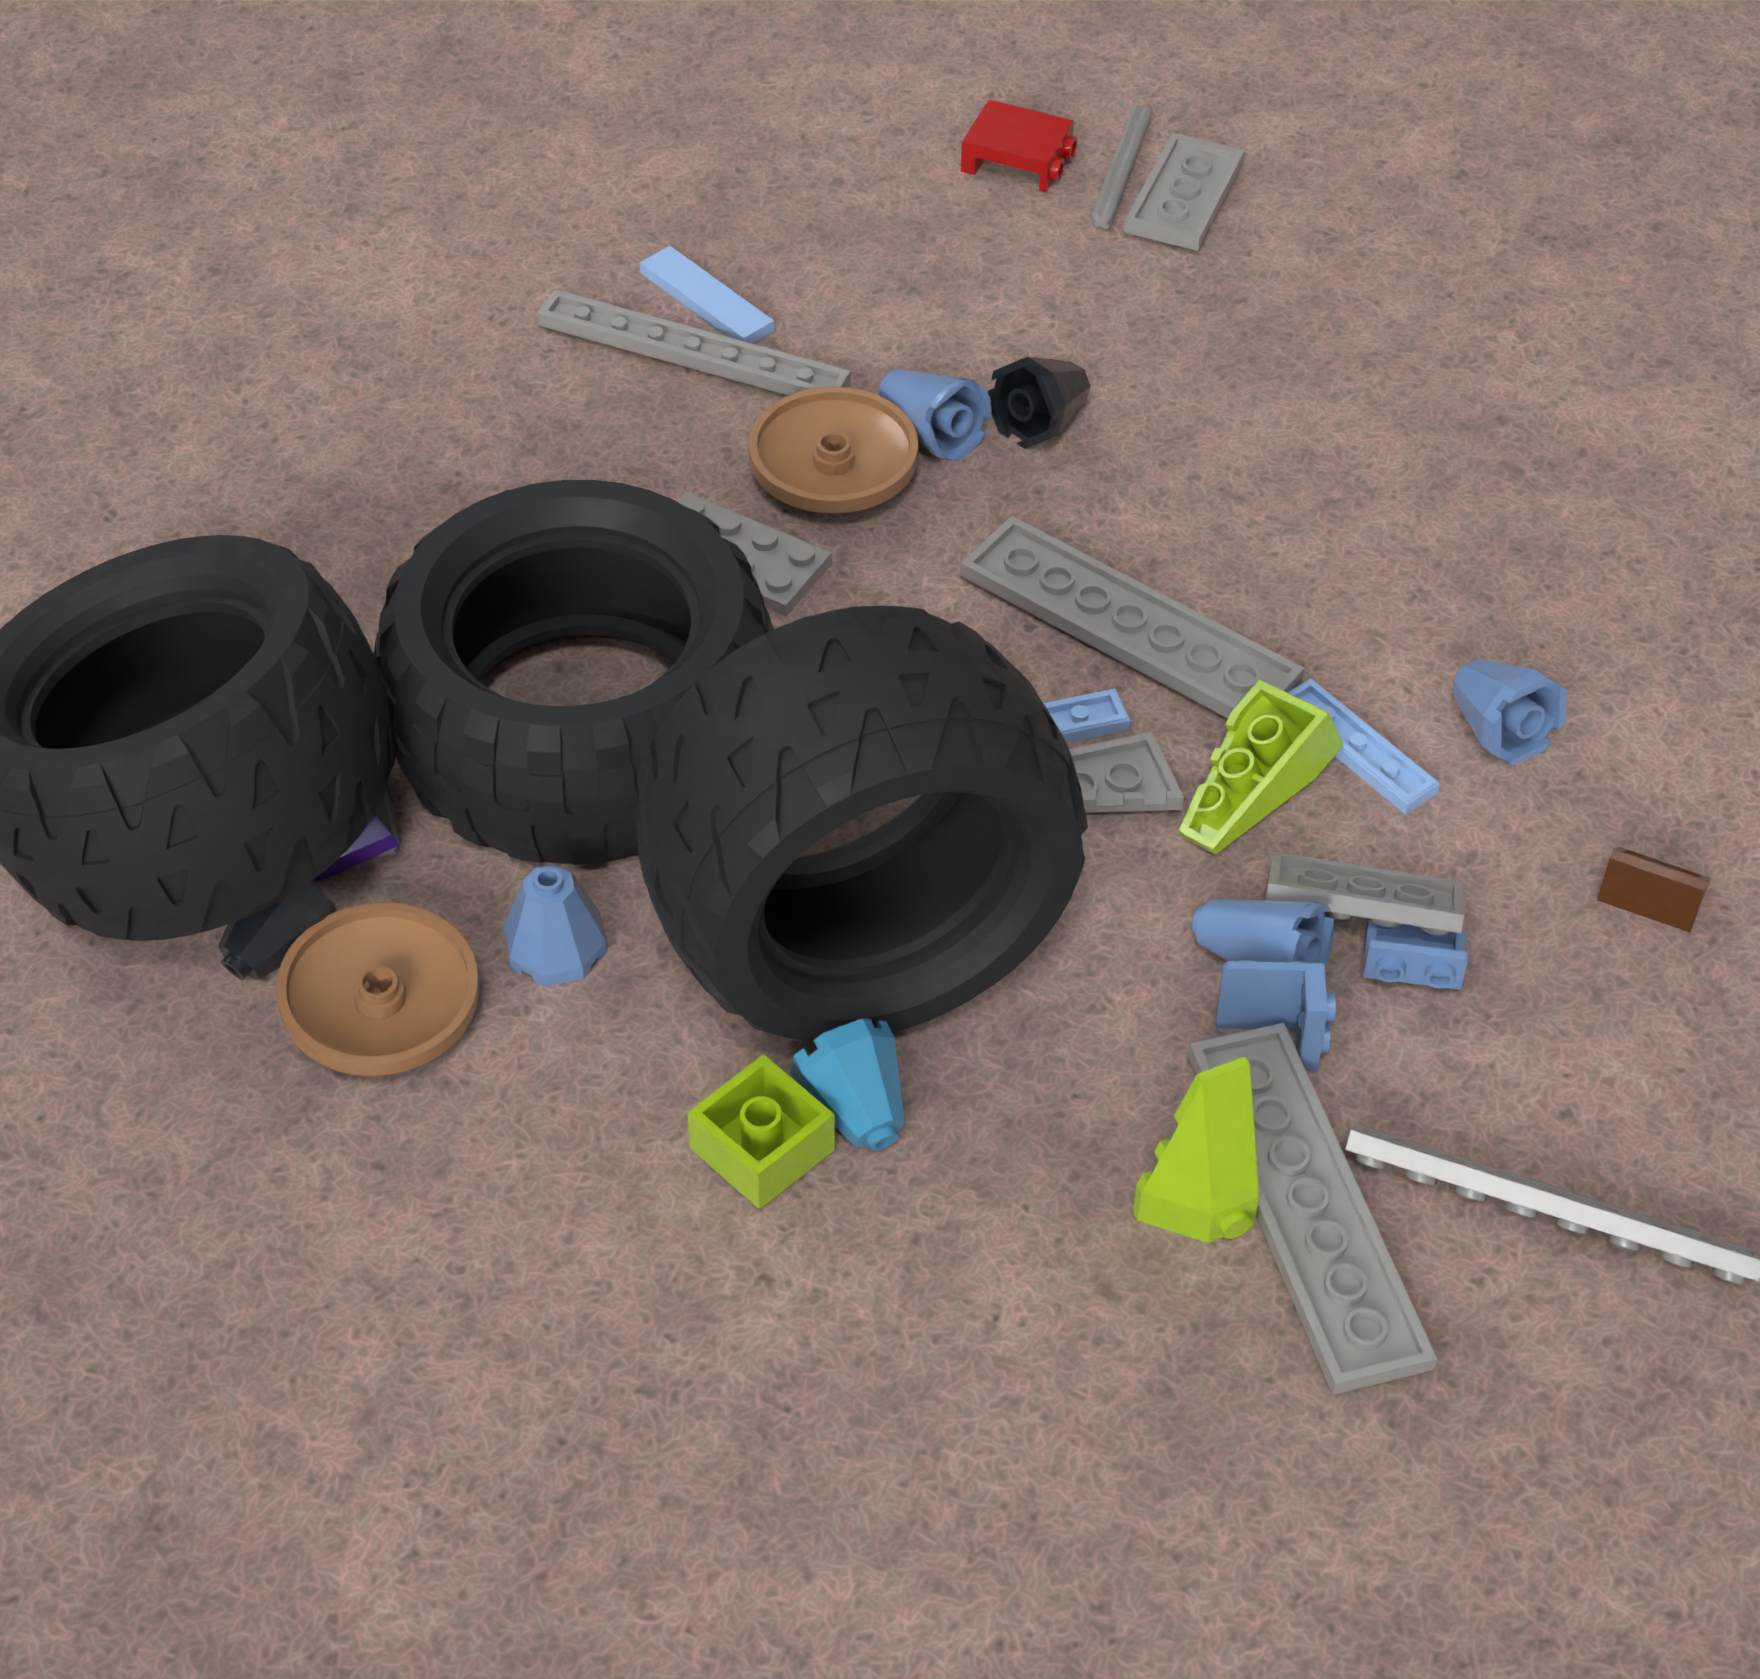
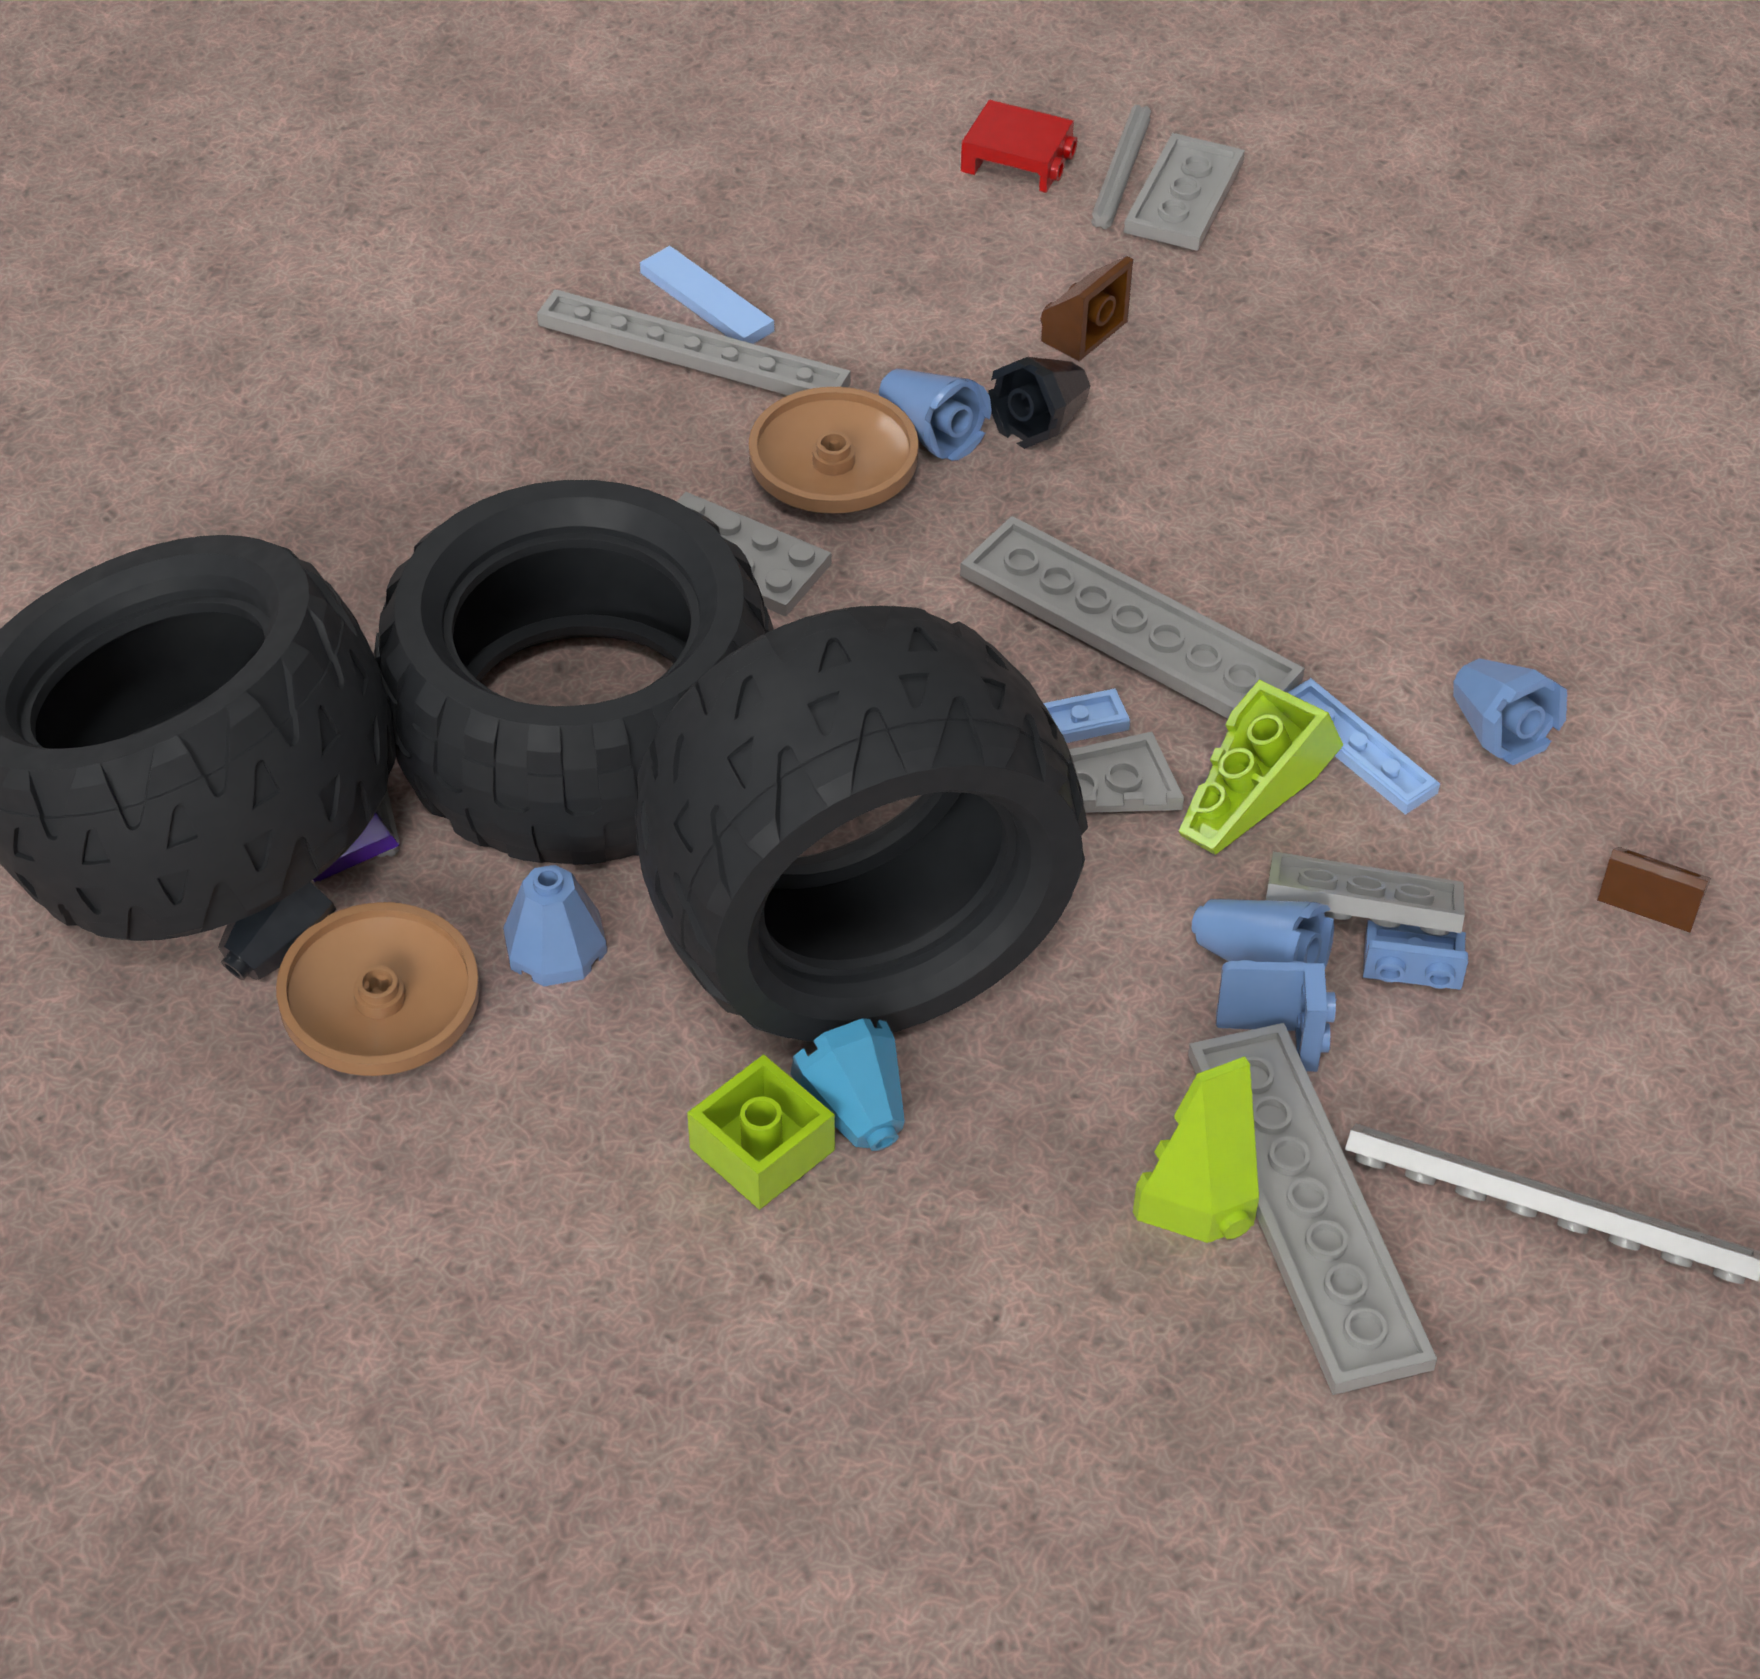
(1089, 310): none -> reddish brown slope

